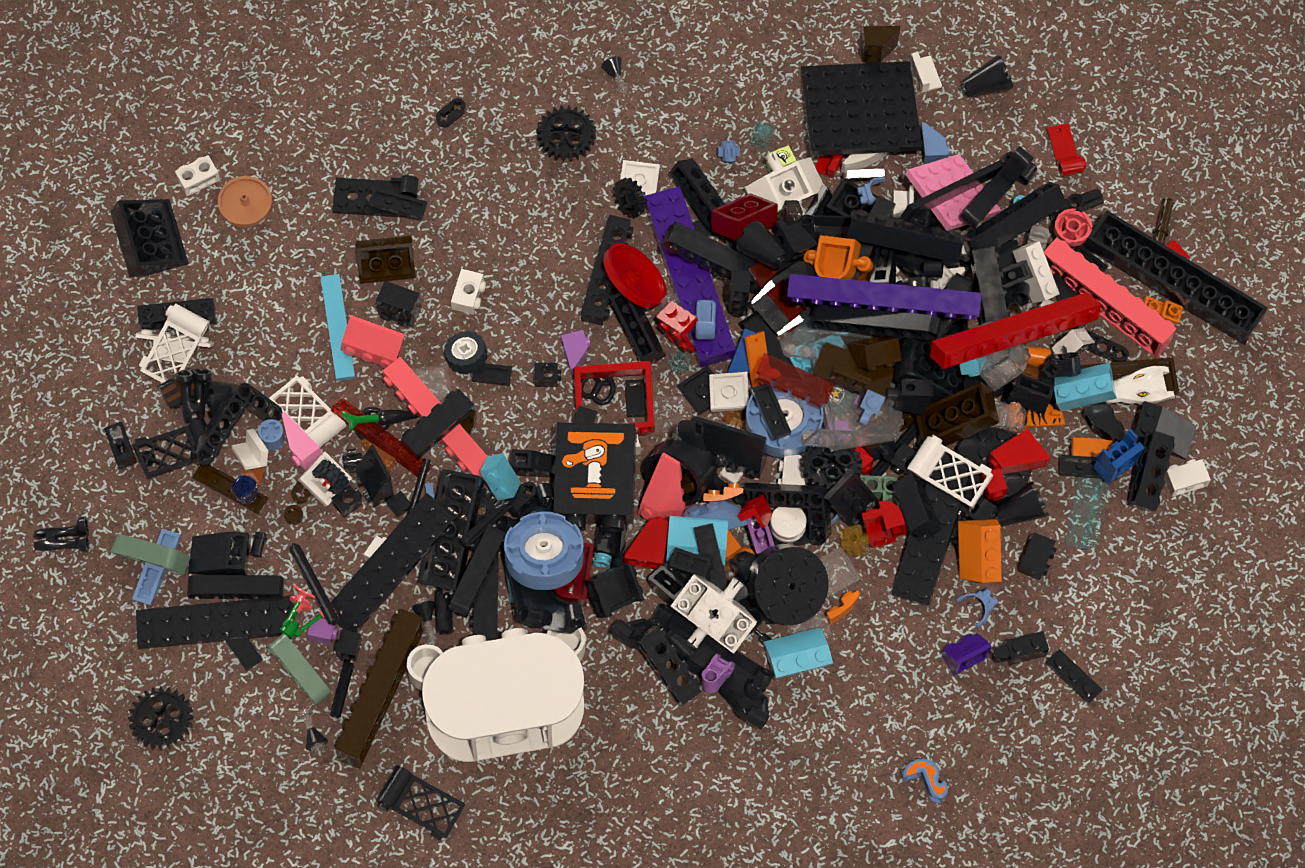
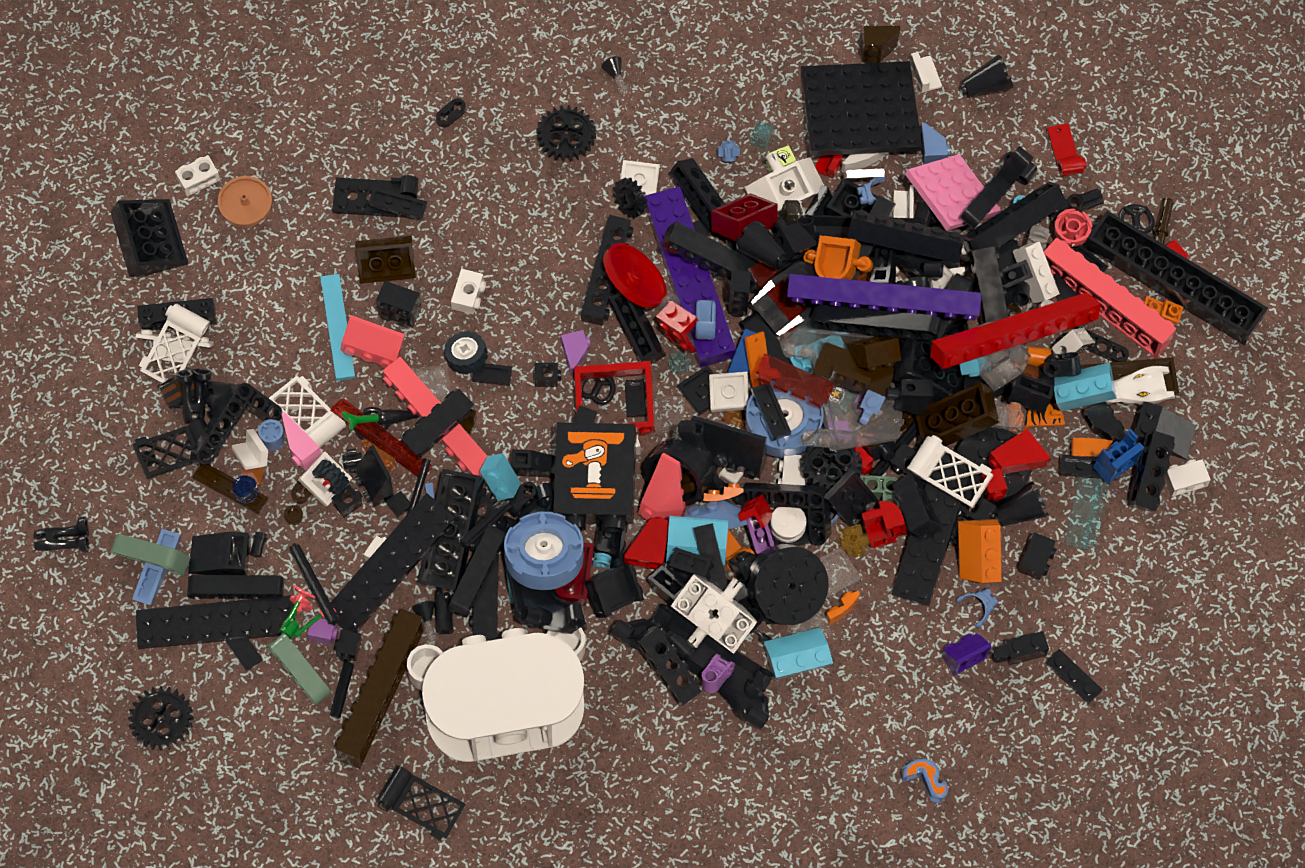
(120, 445): black brick -> none
(315, 740): piece -> none
(952, 190): black tile -> none
(1136, 216): none -> black piece

